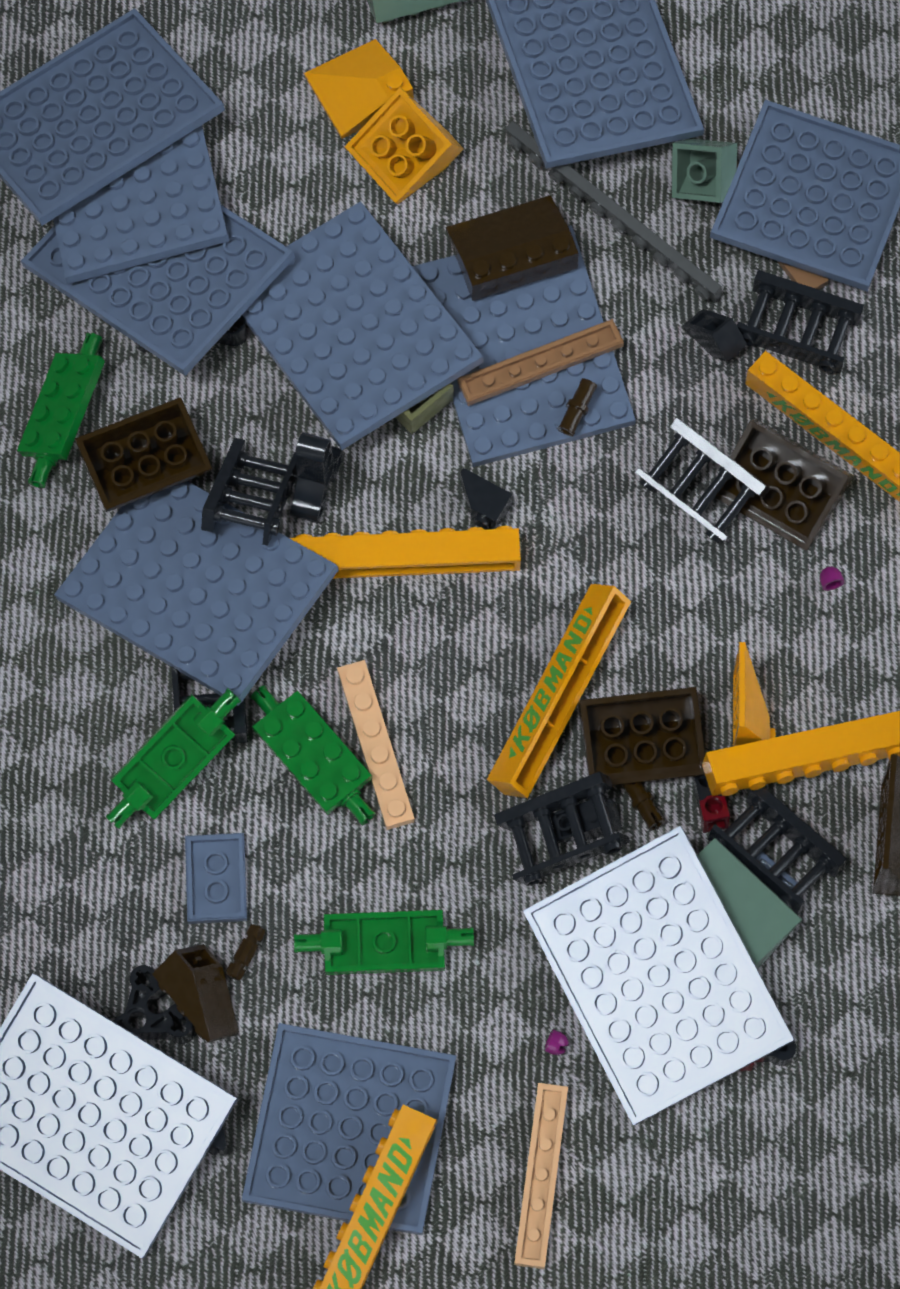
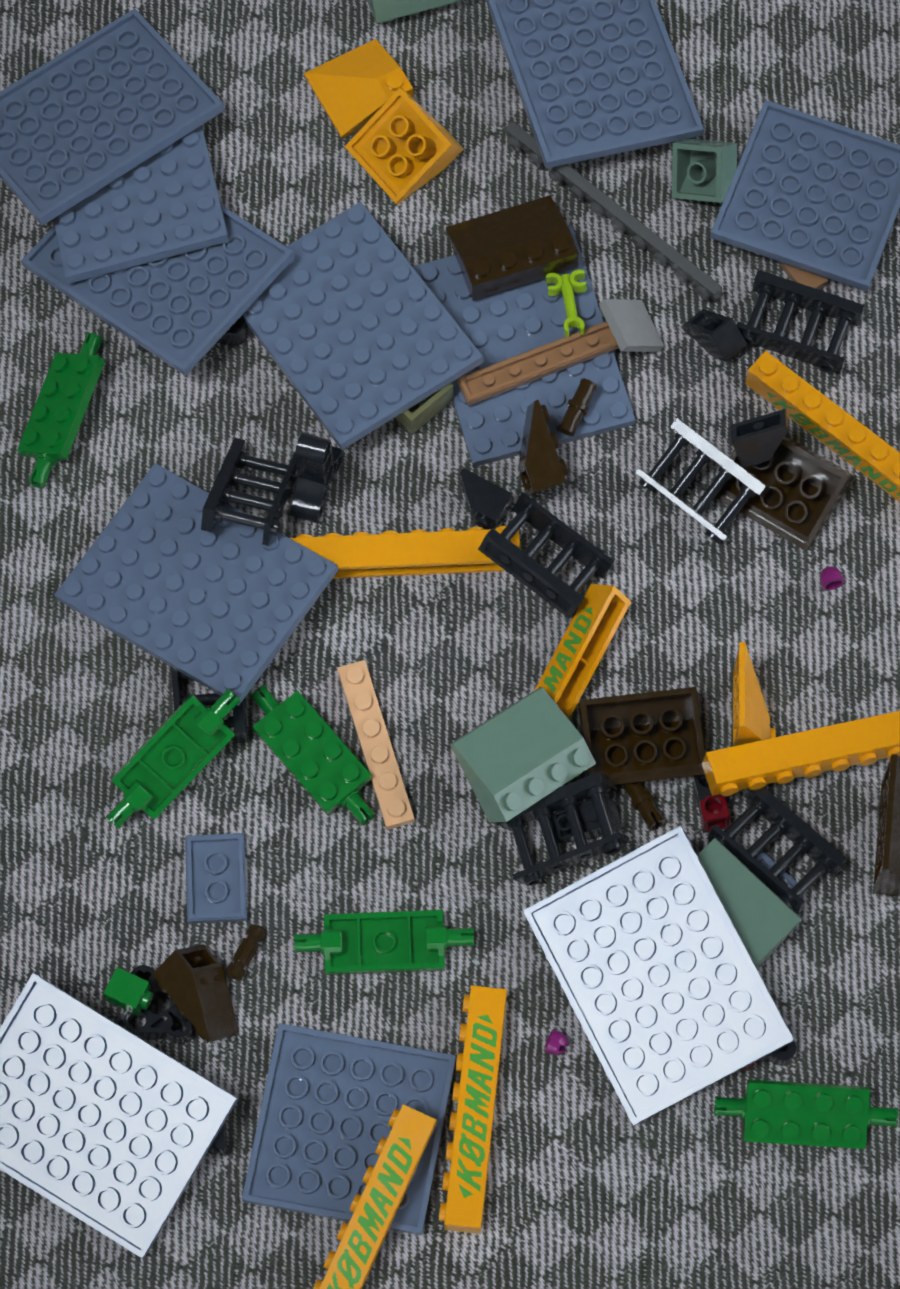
(128, 991): none -> green brick
(143, 454): dark brown slope -> none
(475, 1110): none -> light orange brick
(521, 755): none -> sand green slope
(531, 573): none -> black fence
(538, 457): none -> dark brown slope
(541, 1176): light nougat plate -> none
(567, 284): none -> lime bar
(631, 325): none -> light grey tile
(759, 437): none -> black slope
(806, 1113): none -> green plate

